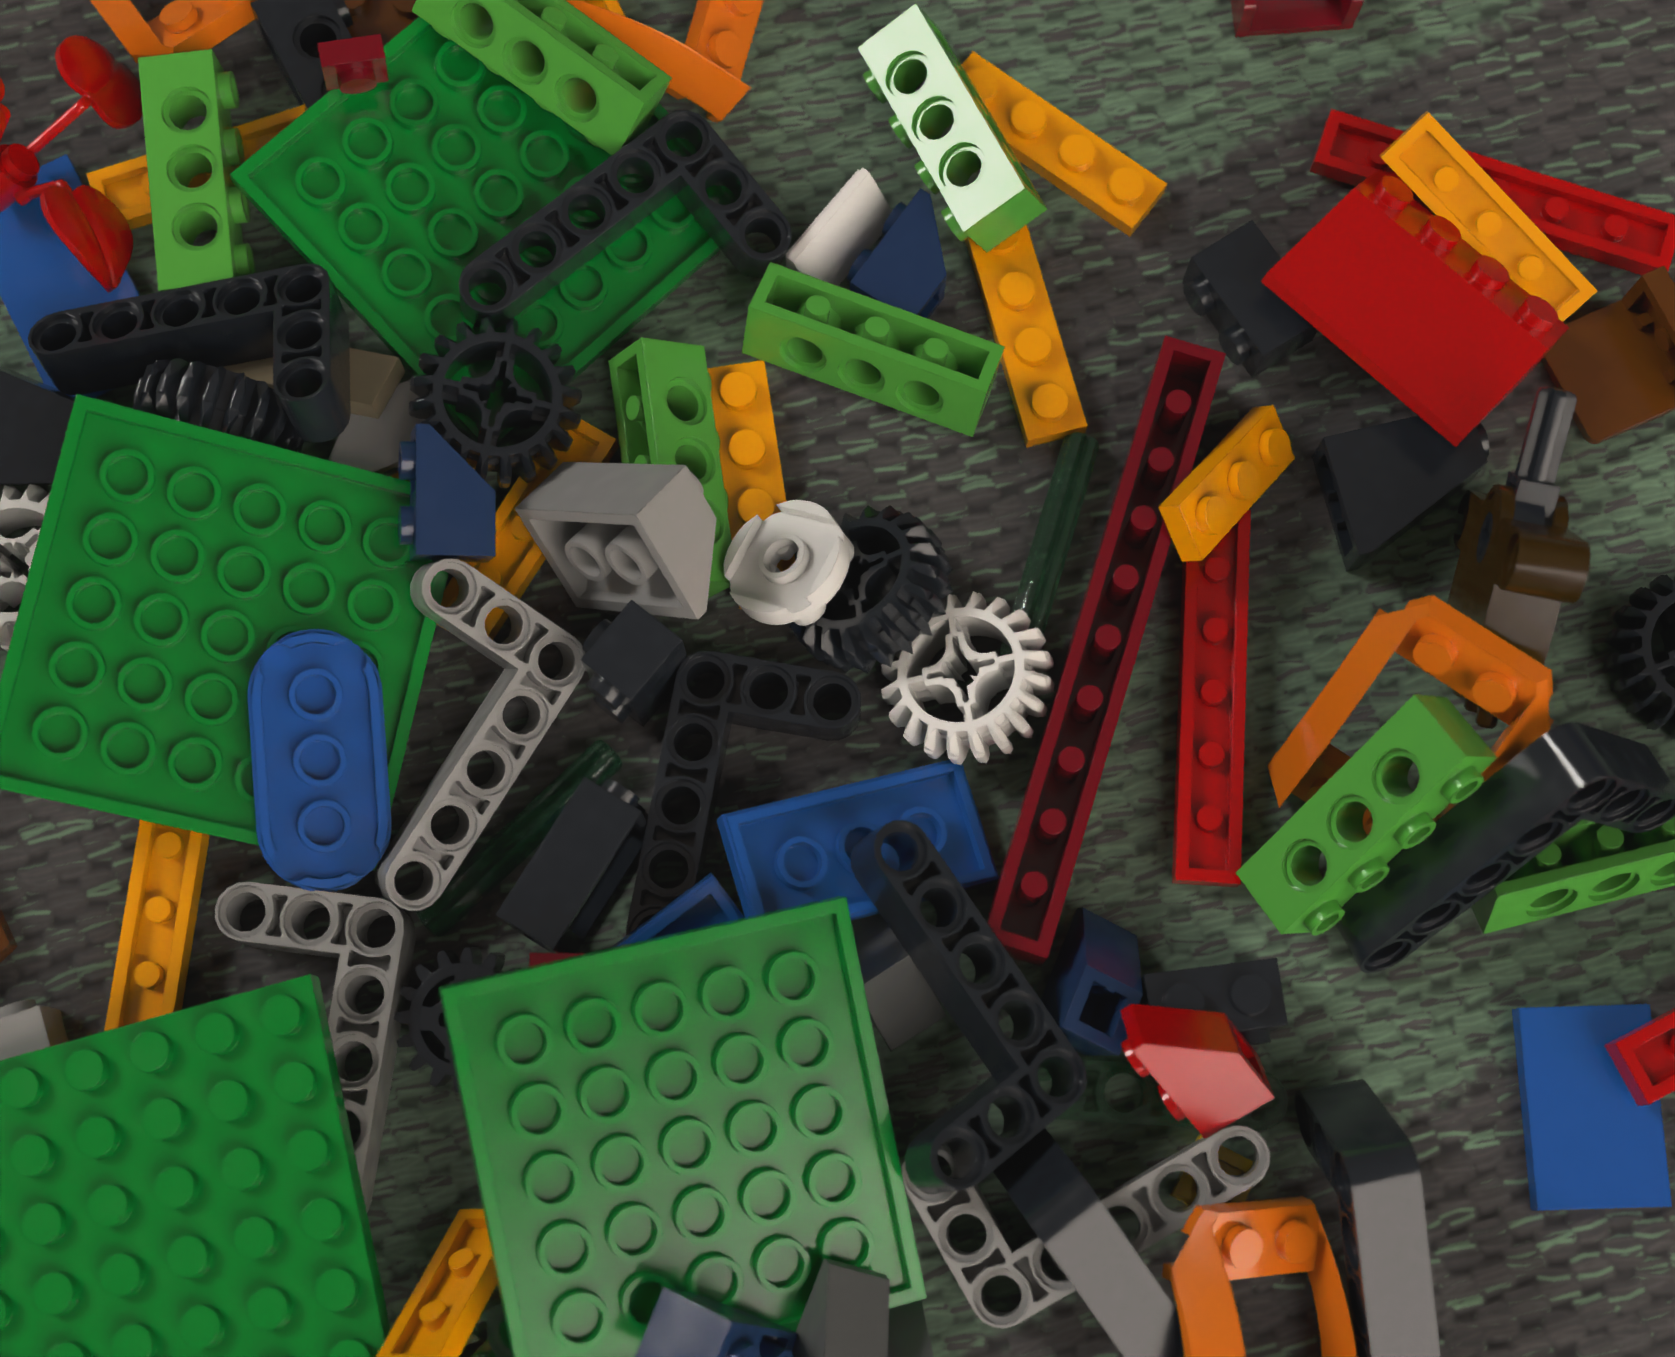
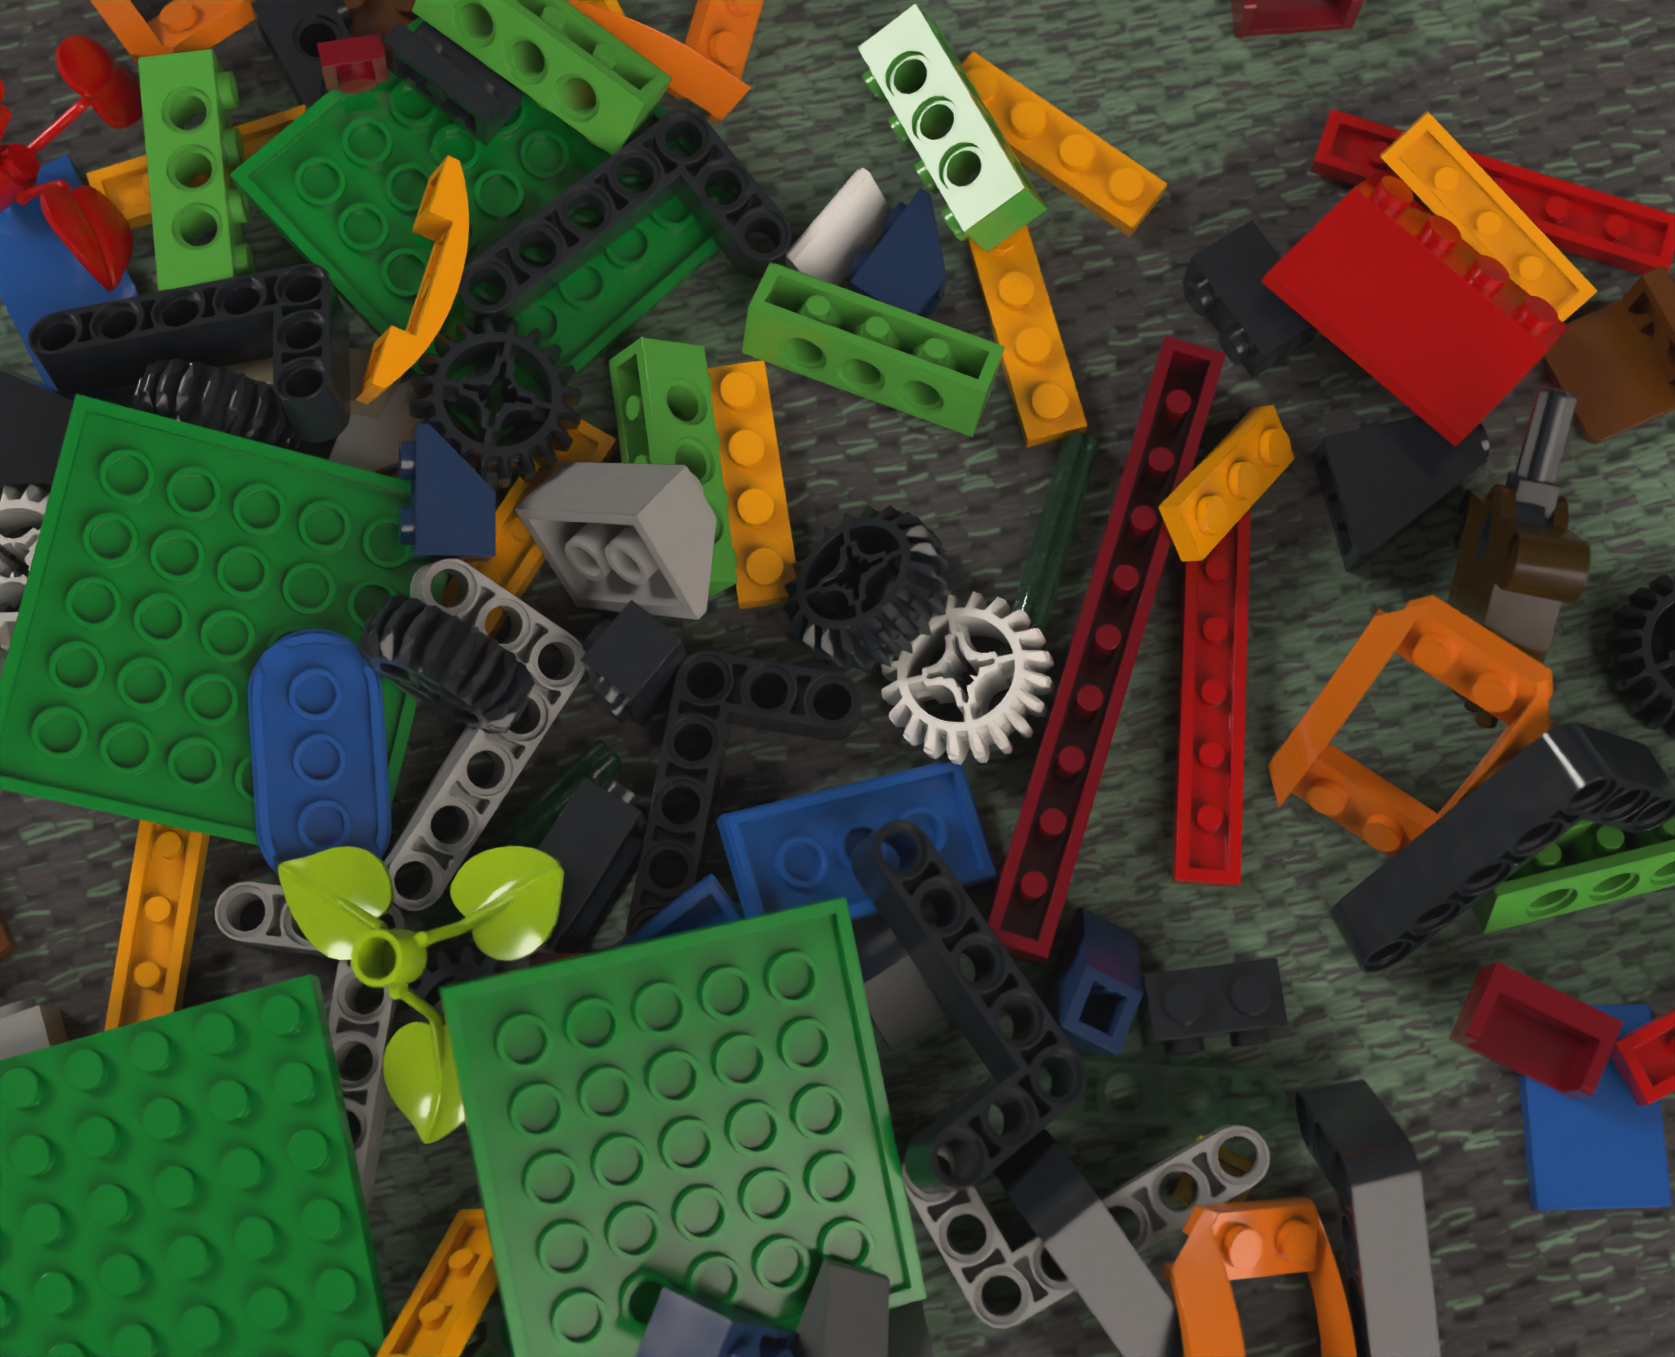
(338, 903): none -> lime plant
(444, 219): none -> light orange slope
(446, 664): none -> black gear
(451, 79): none -> black bracket
(807, 585): white plate -> none
(1198, 1061): slope -> none
(1286, 868): bright green brick -> none
(1536, 1031): none -> dark red panel

